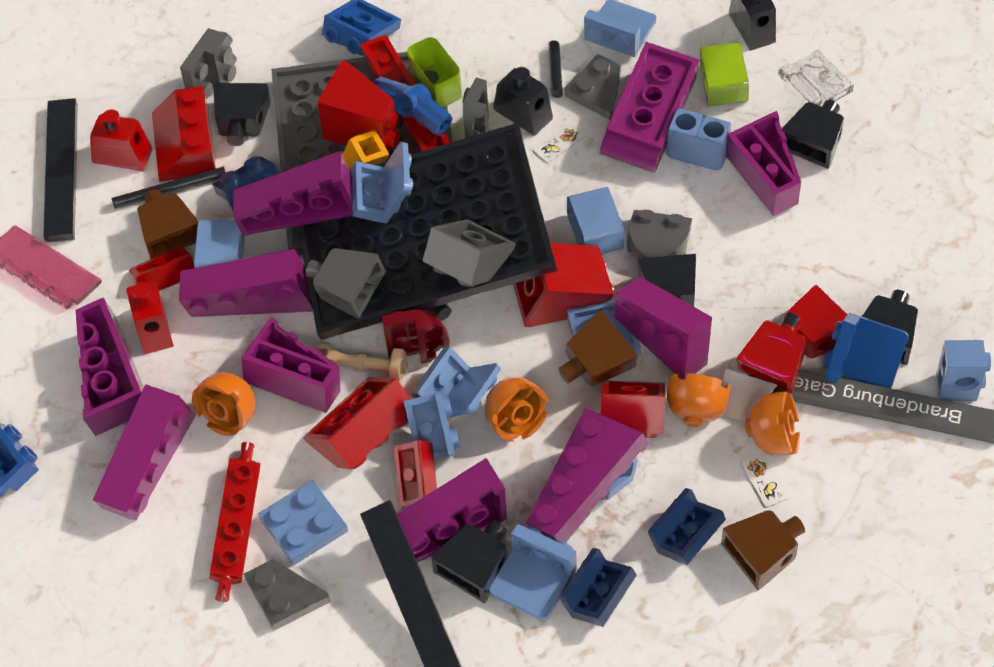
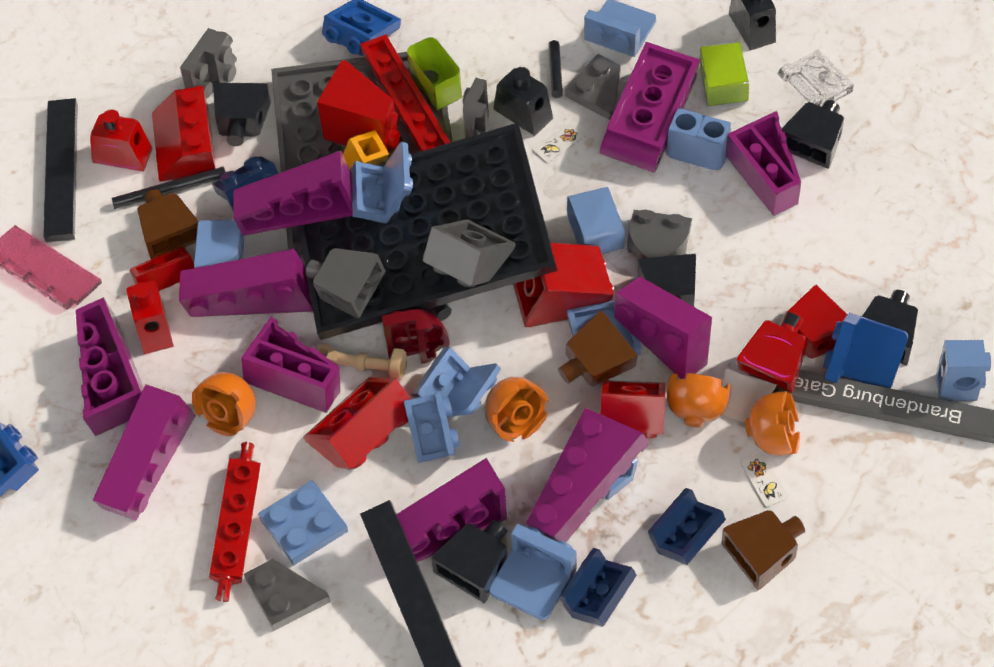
(414, 471): red slope -> none
(416, 102): blue piece -> none

